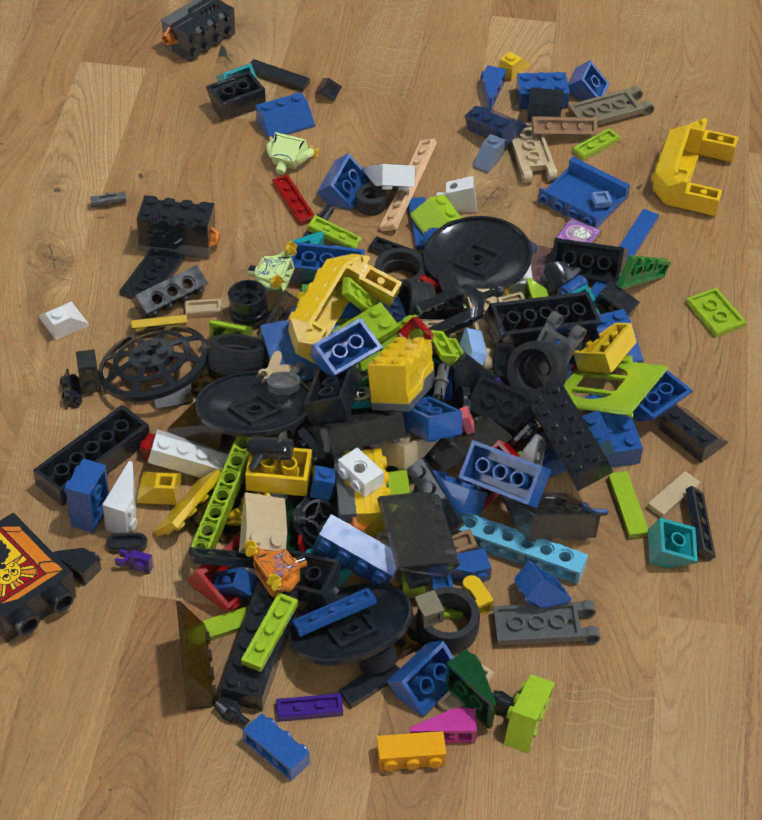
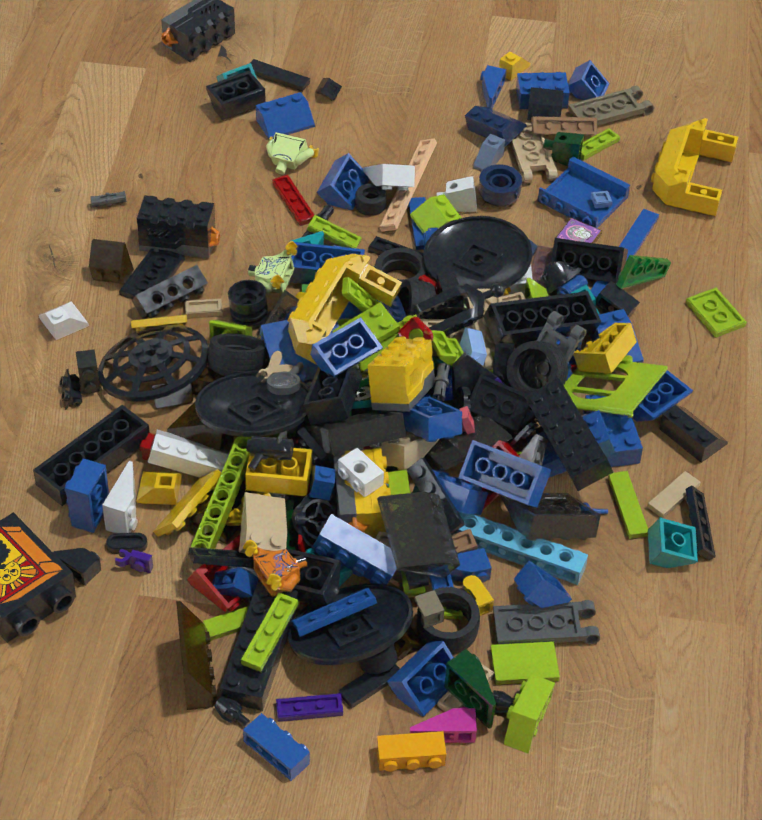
(110, 261): none -> dark brown slope
(500, 184): none -> dark blue piece
(517, 661): none -> lime tile
(565, 147): none -> dark green torso

